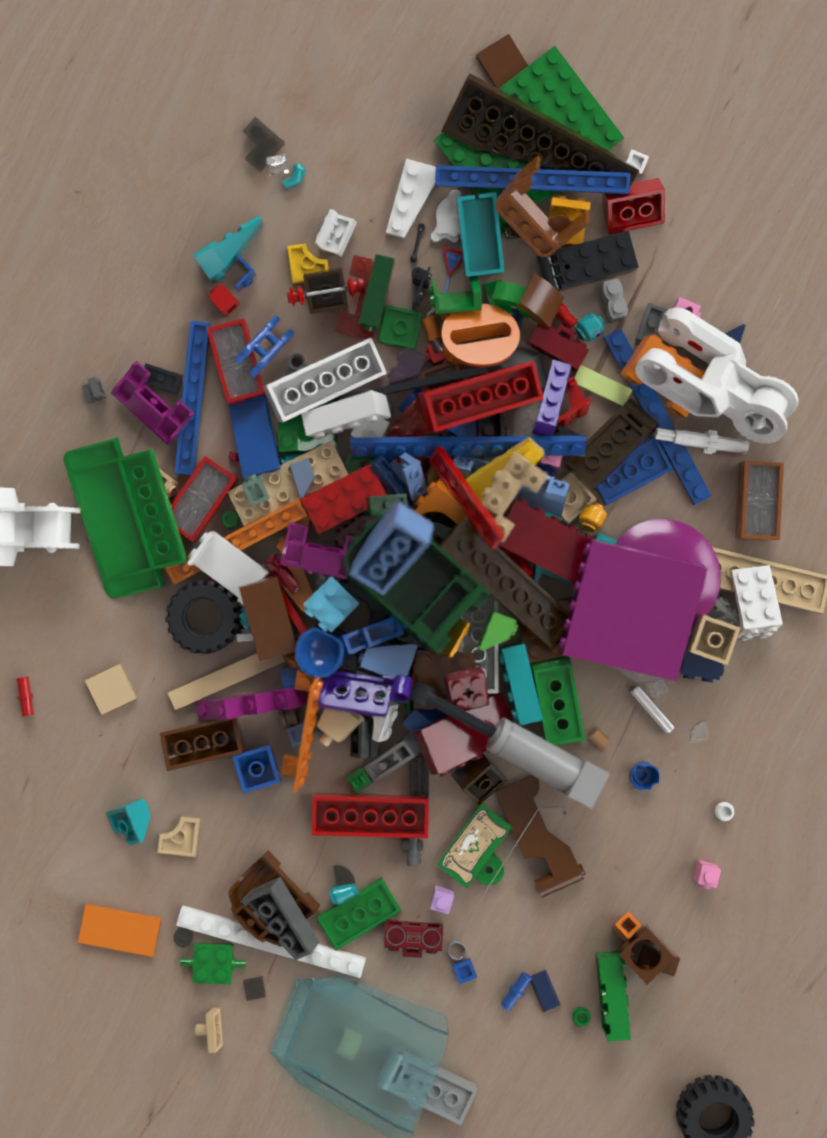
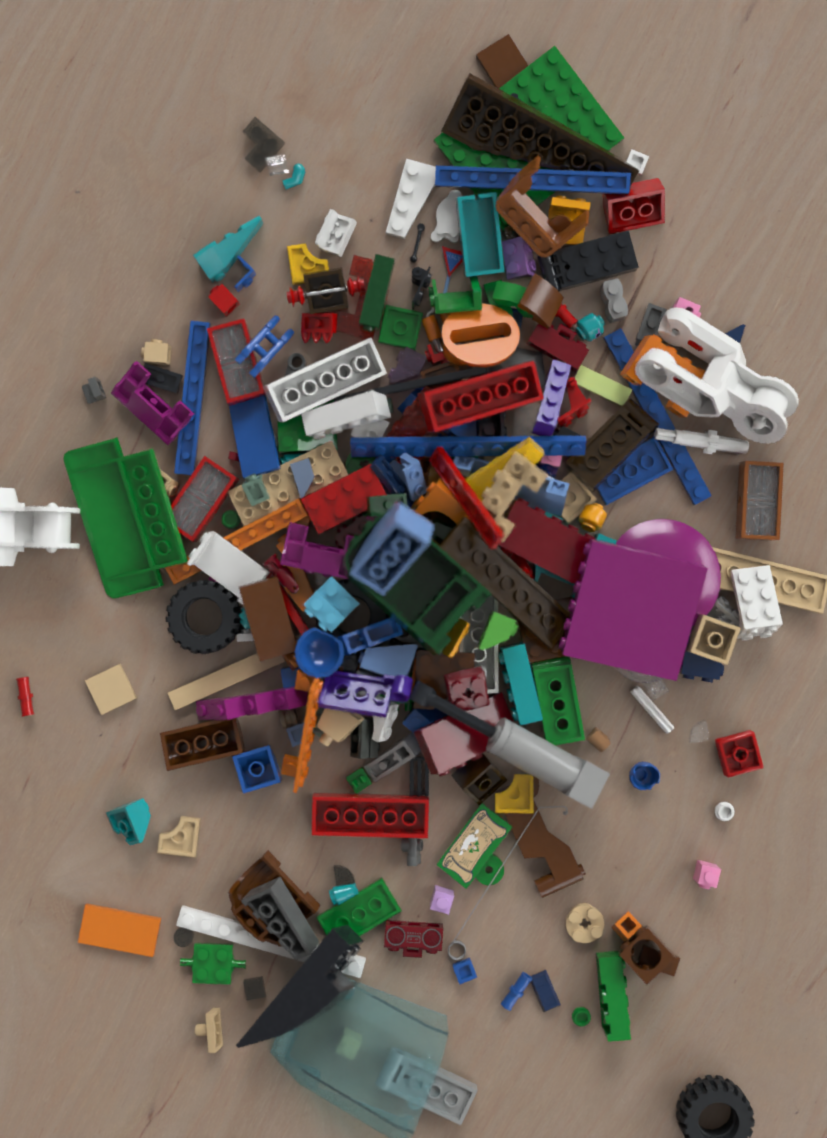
(156, 353): none -> tan brick
(311, 990): none -> black slope
(318, 326): none -> red plate
(517, 797): none -> yellow tile
(518, 258): none -> medium lavender bracket
(592, 931): none -> tan plate
(750, 758): none -> red brick

